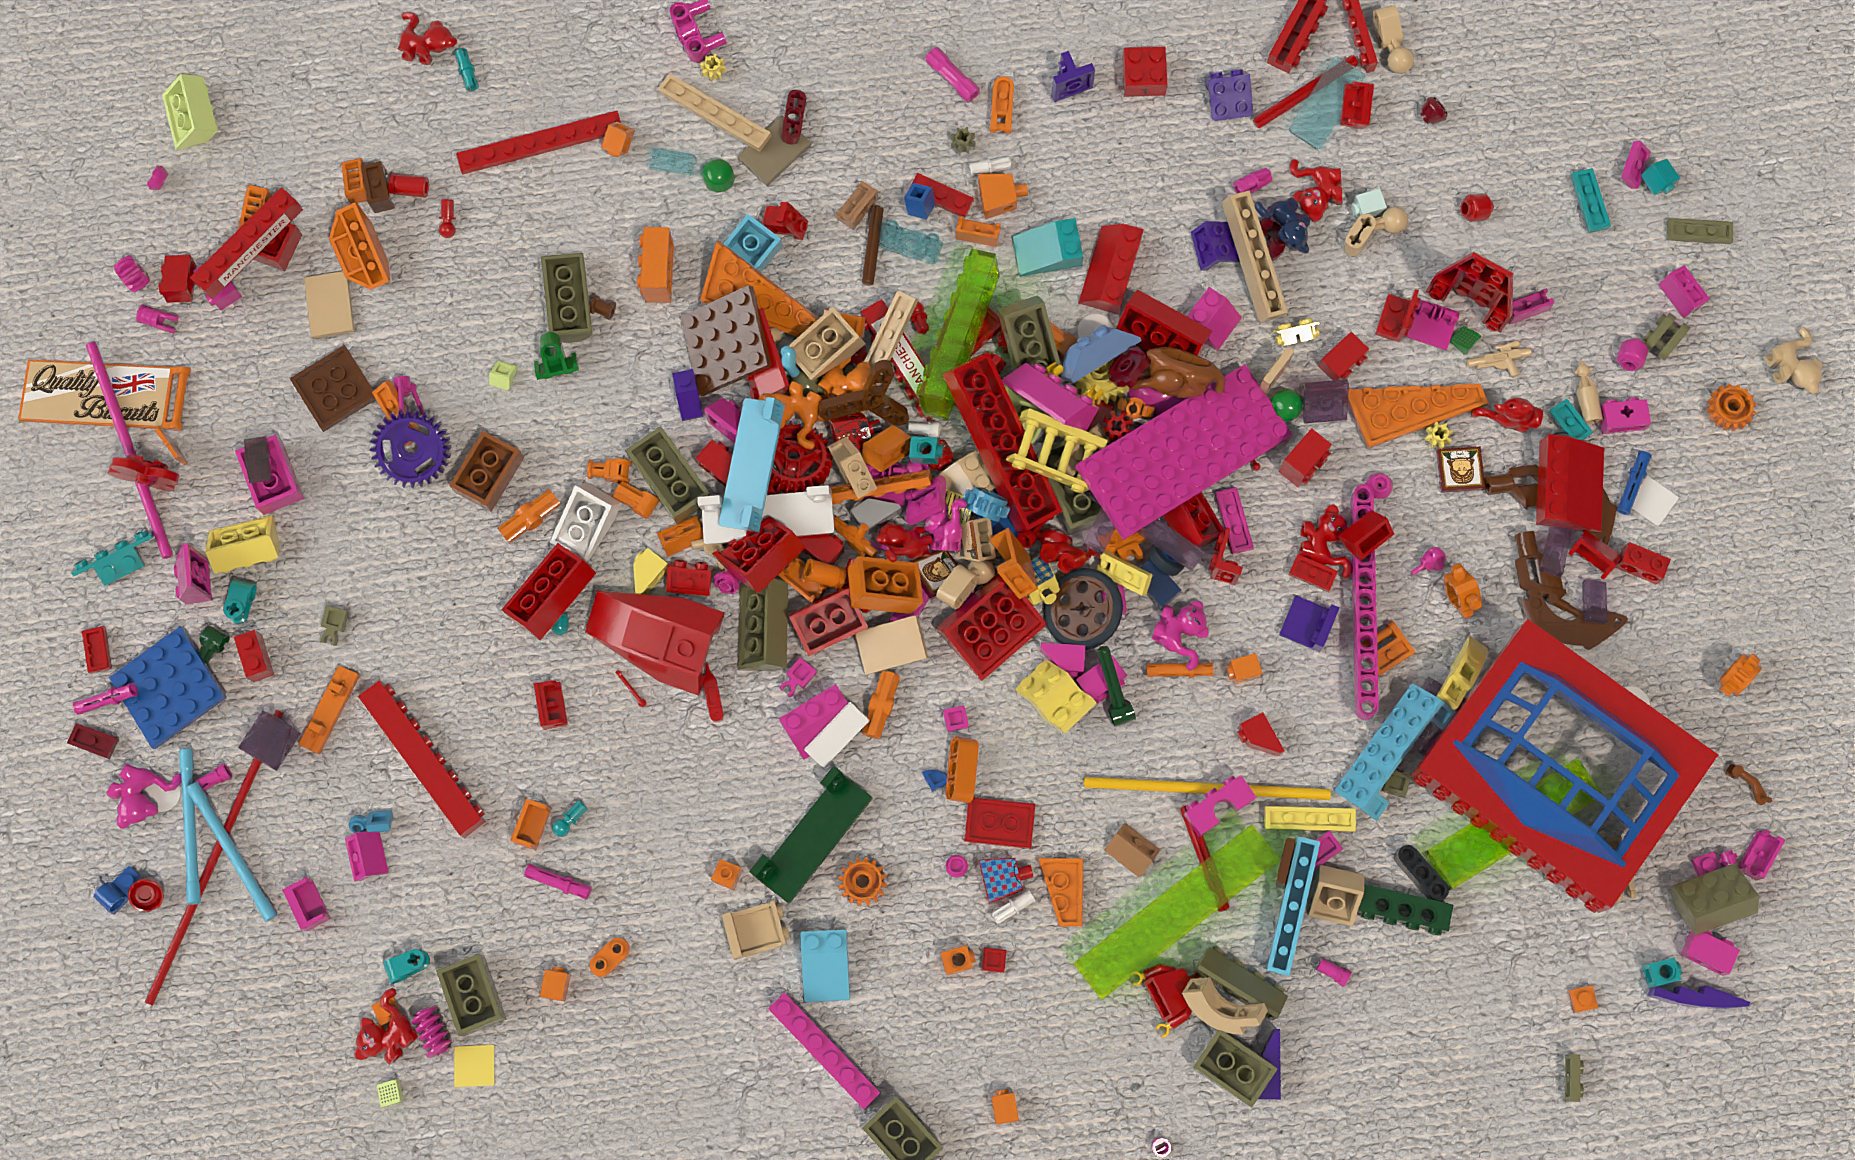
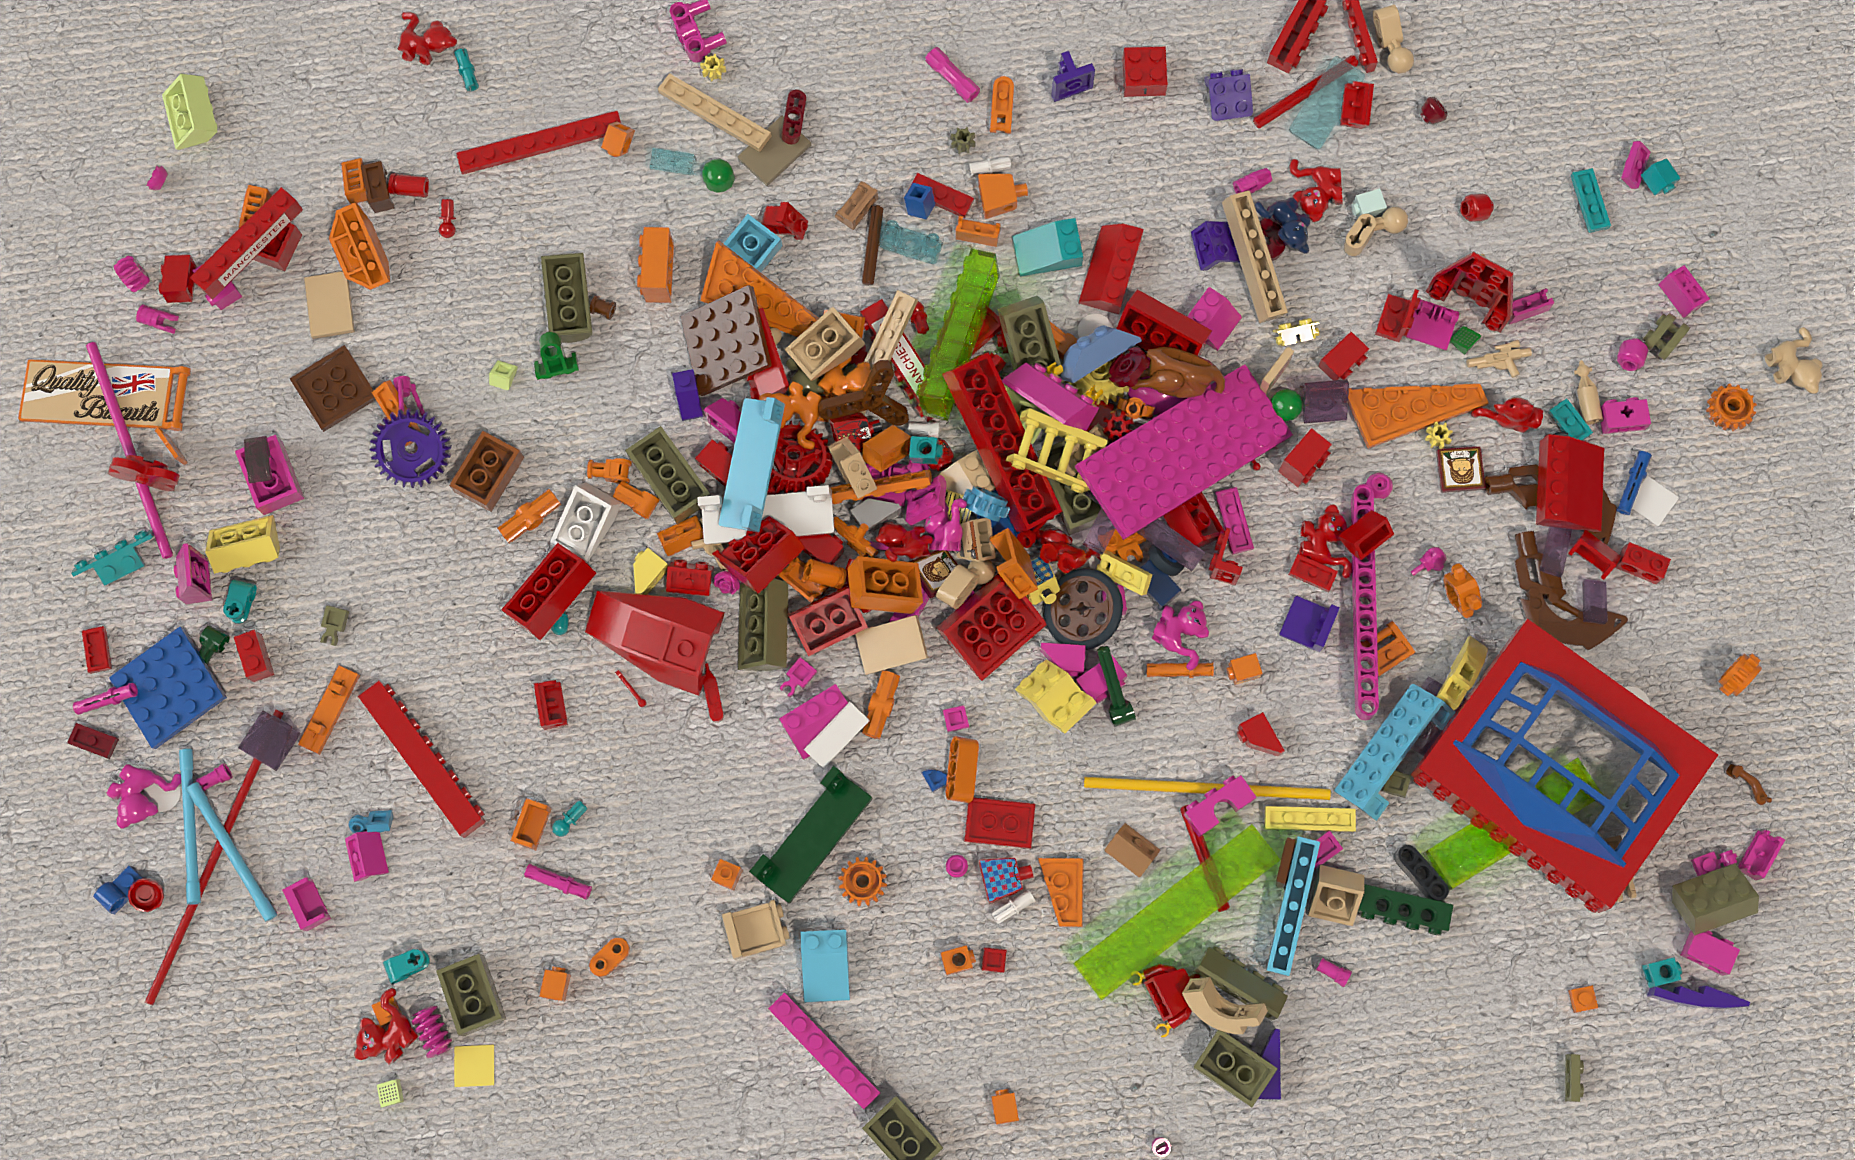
(789, 361): medium azure arm -> none
(1699, 231): olive tile -> none

